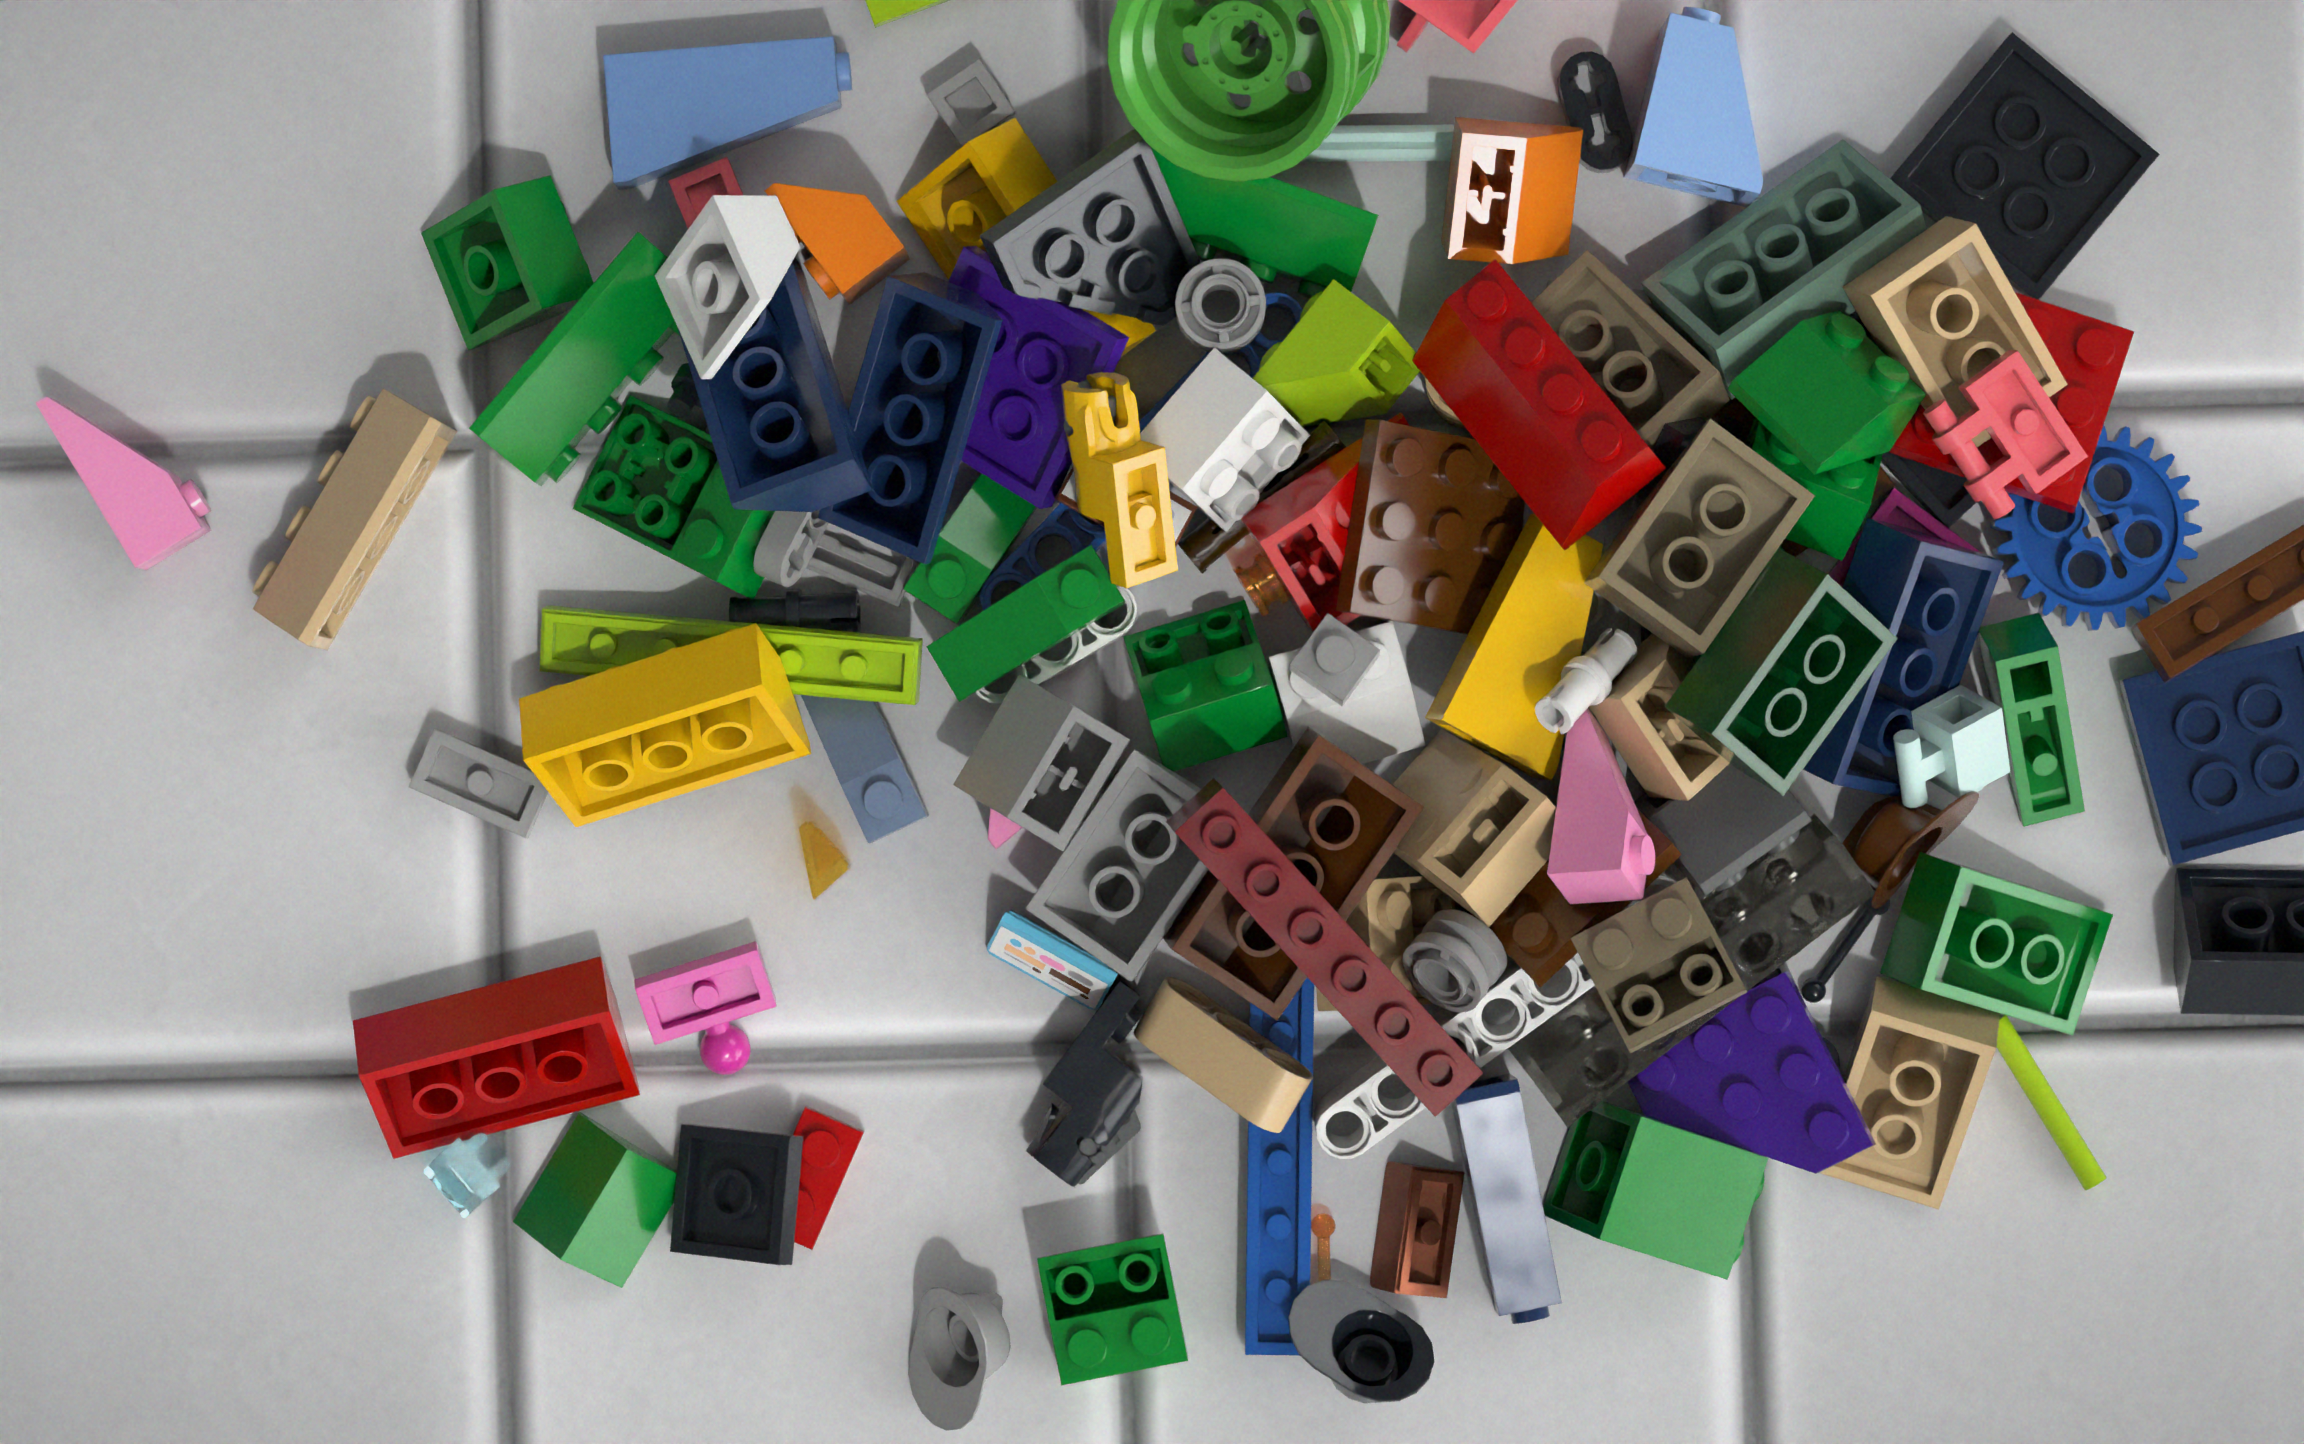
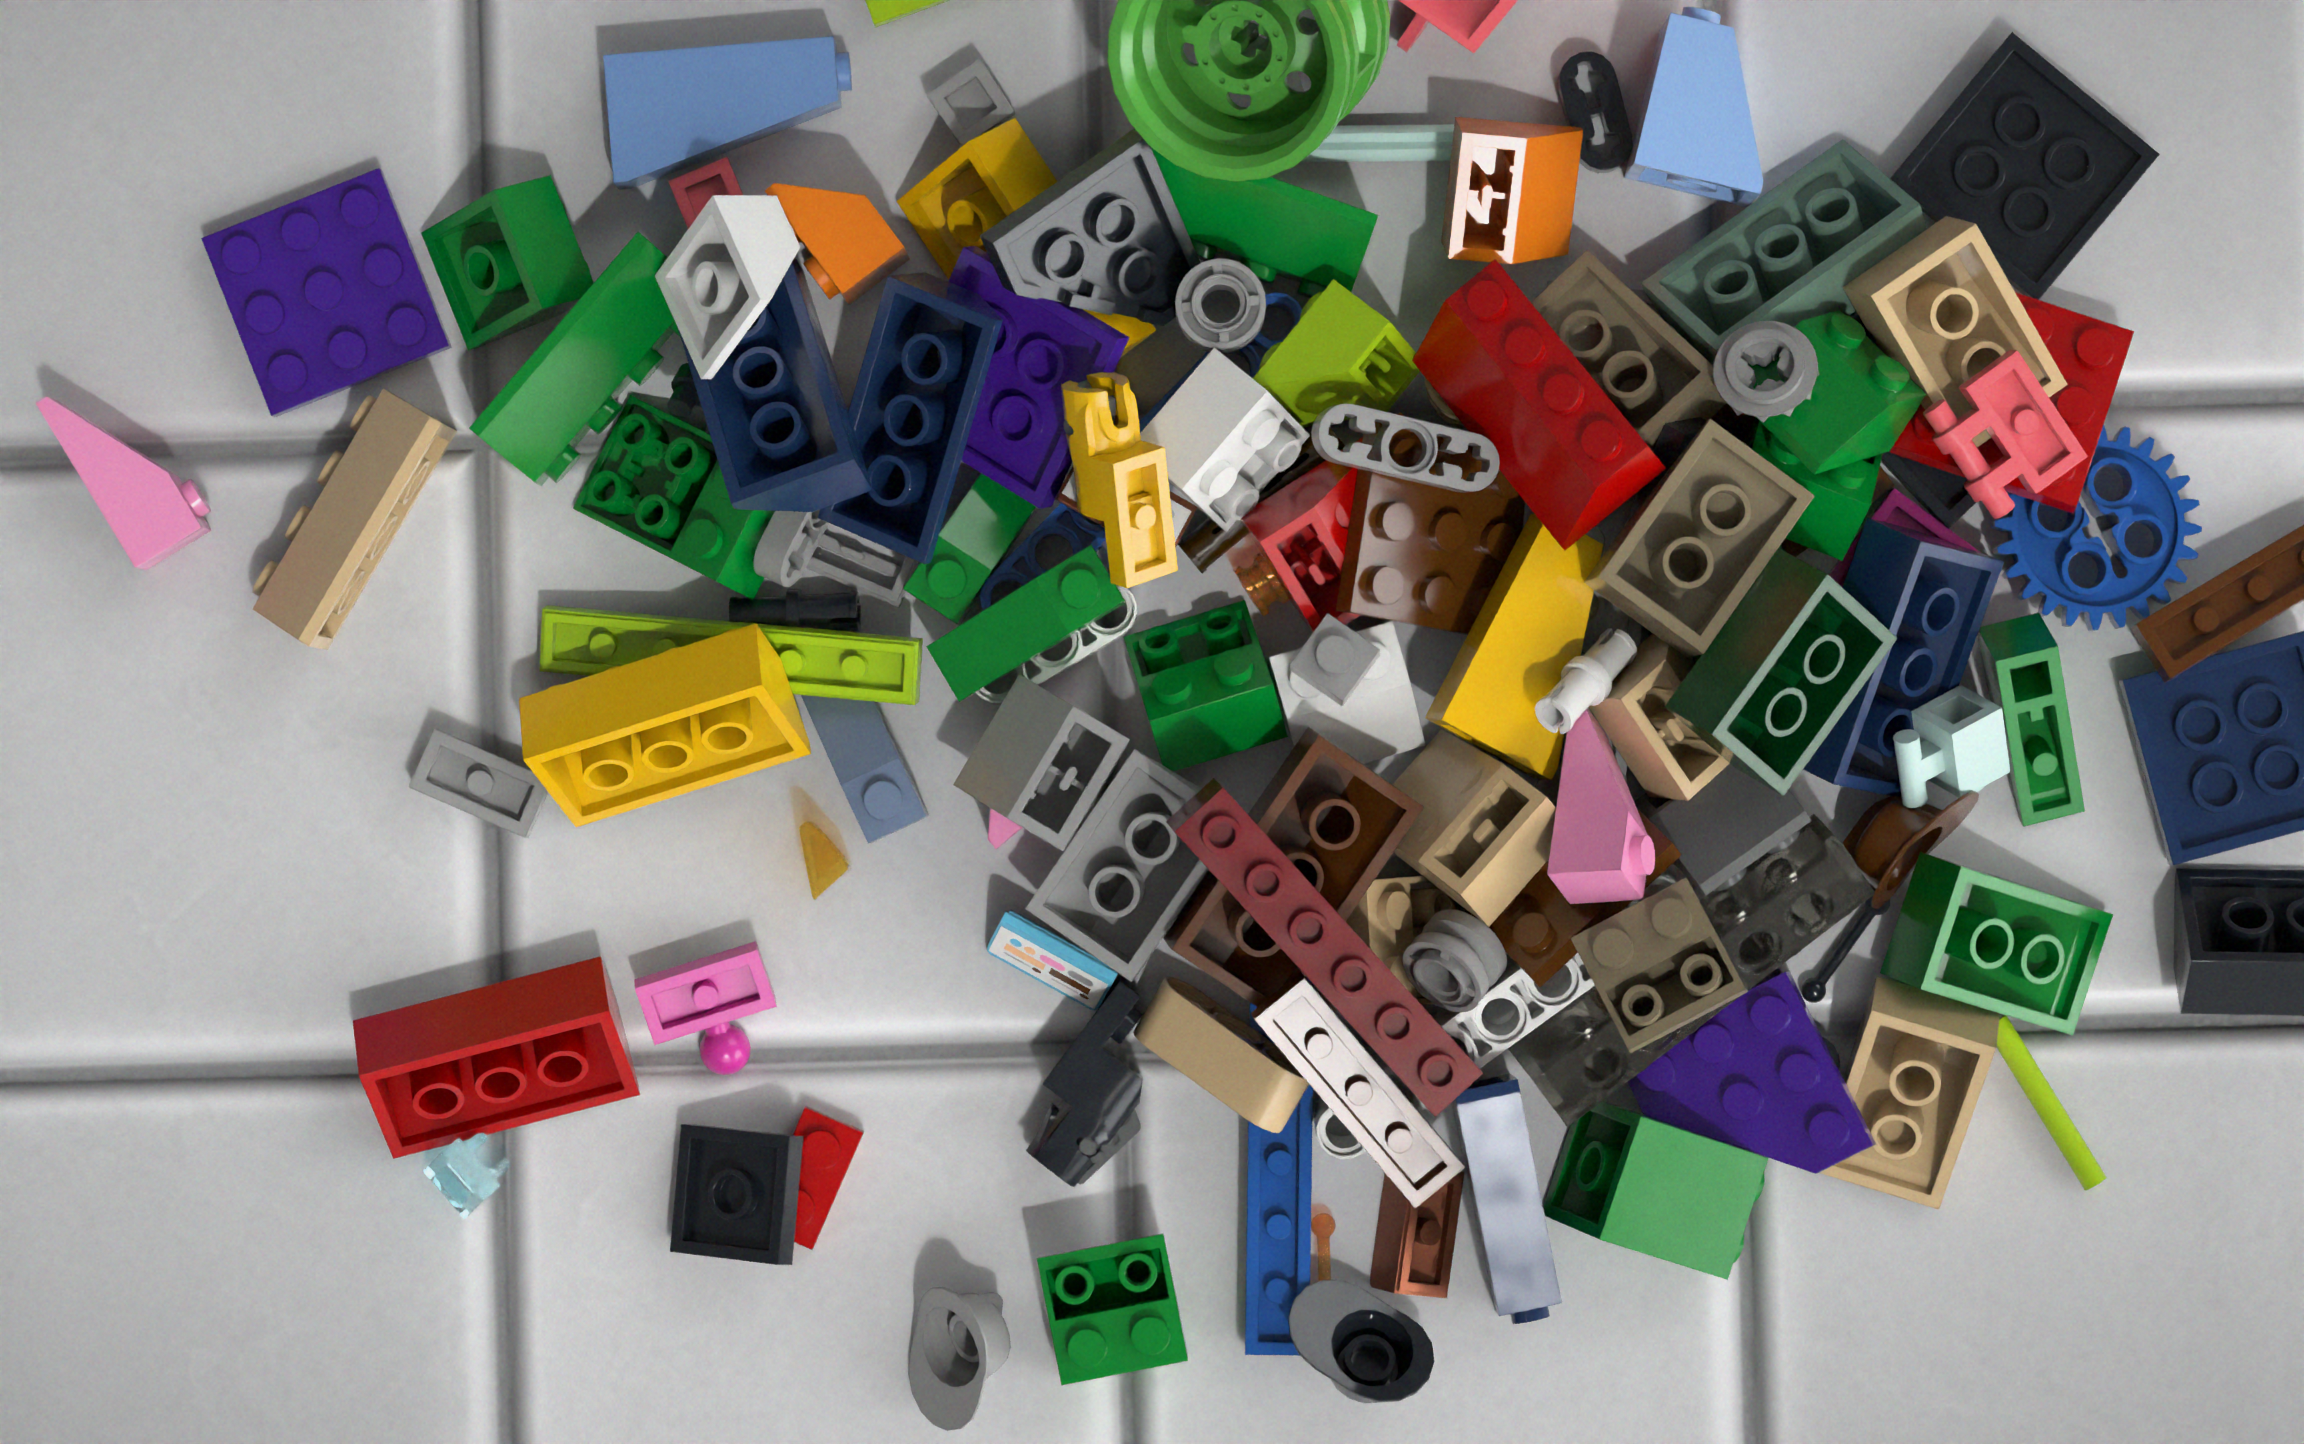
(326, 292): none -> dark purple plate
(598, 1201): green slope -> none
(1357, 1090): none -> plate
(1447, 475): none -> light grey beam
(1759, 345): none -> light grey gear

